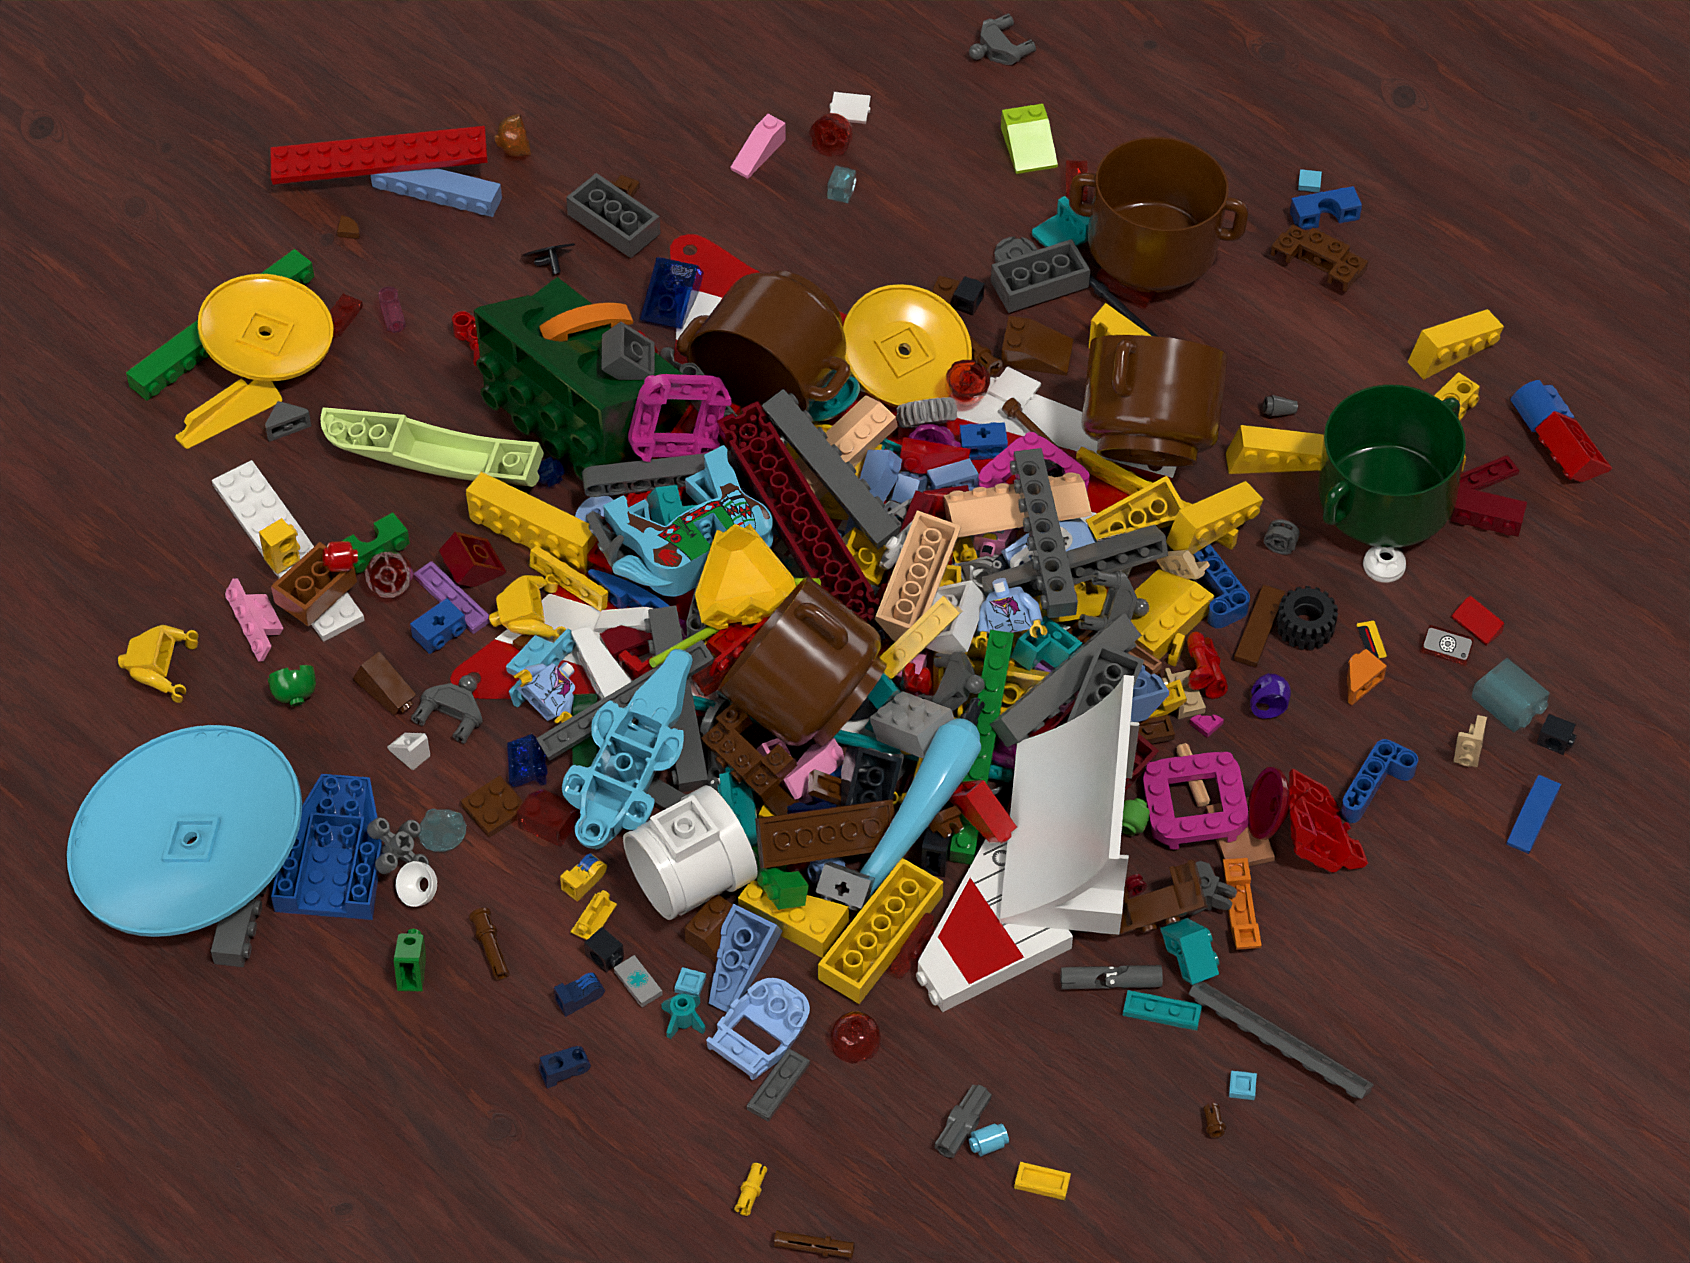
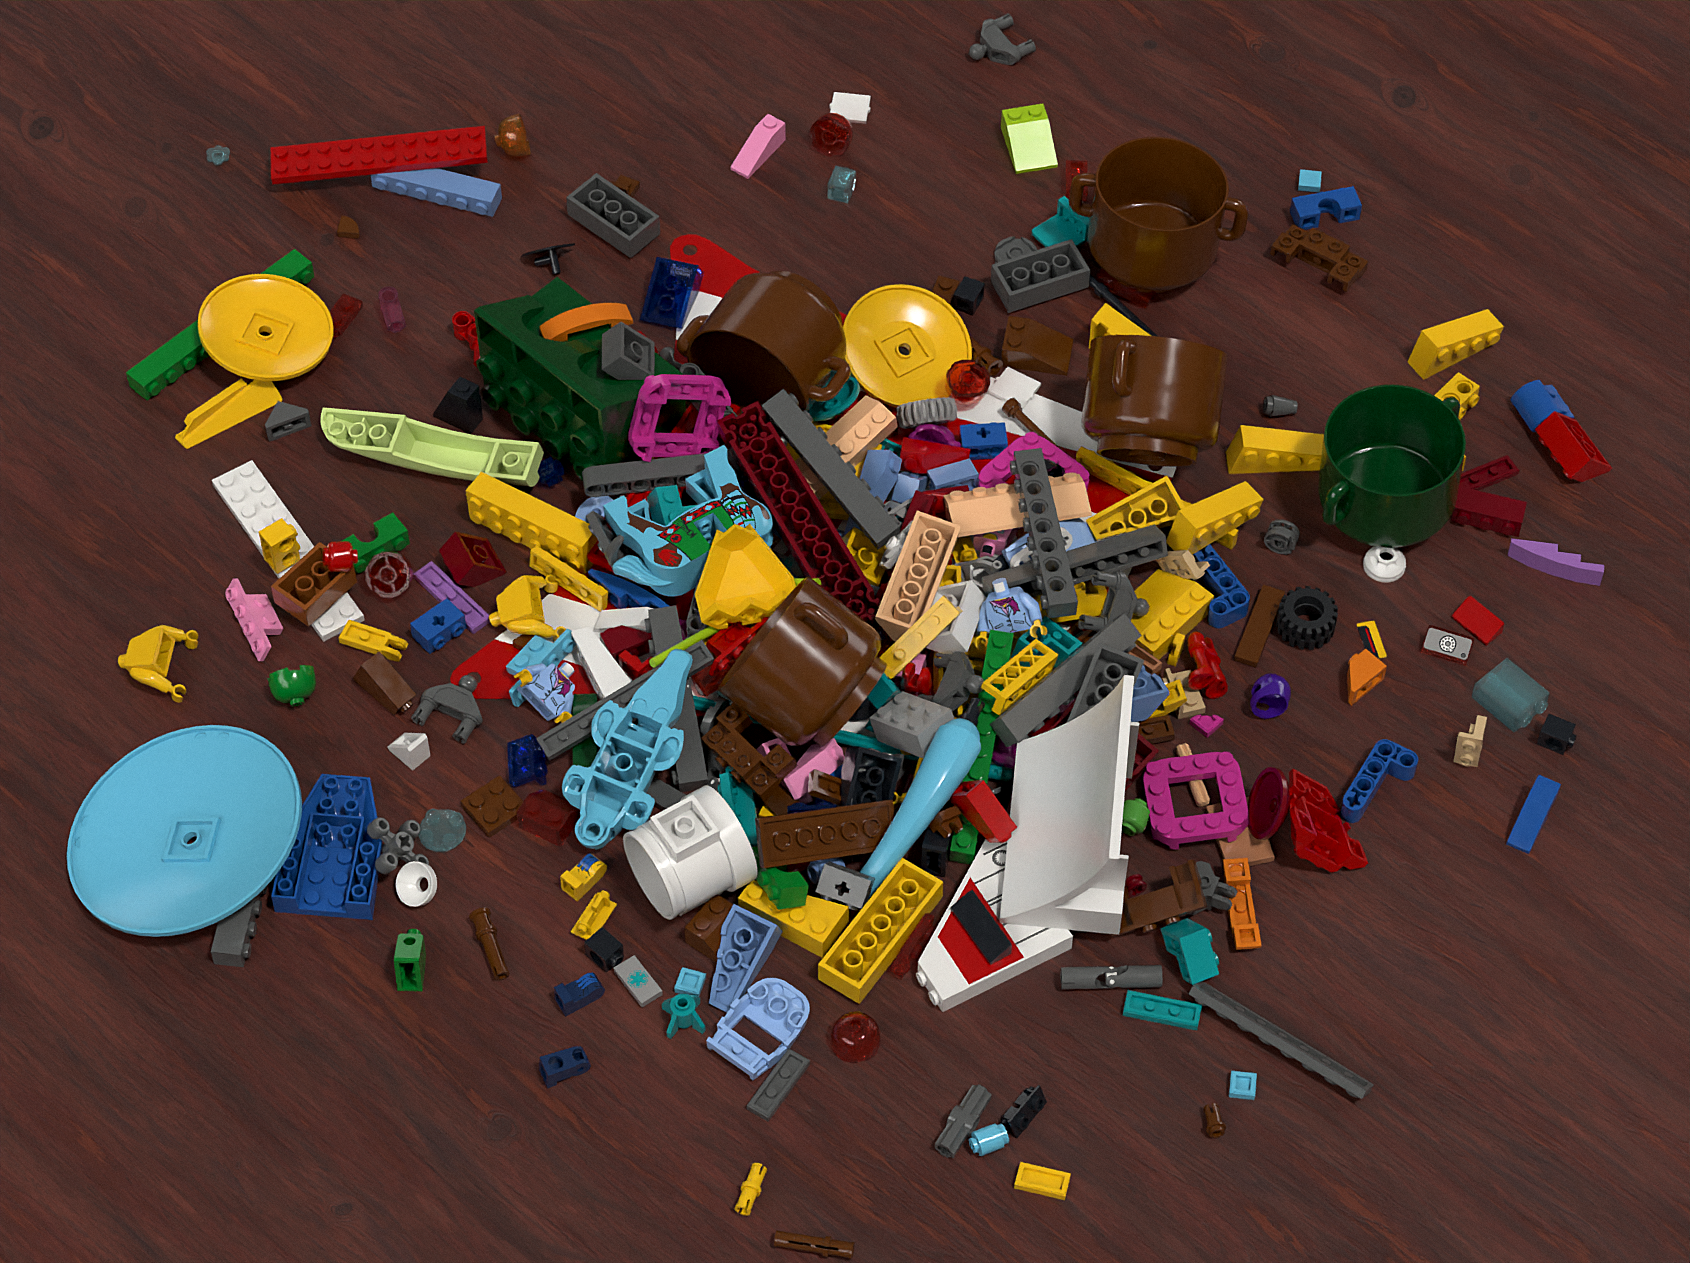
(218, 154): none -> clear light blue plant
(372, 640): none -> yellow hinge
(461, 406): none -> black slope
(981, 927): none -> black slope
(1026, 676): none -> yellow fence
(1030, 1104): none -> black hinge
(1559, 564): none -> medium lavender slope

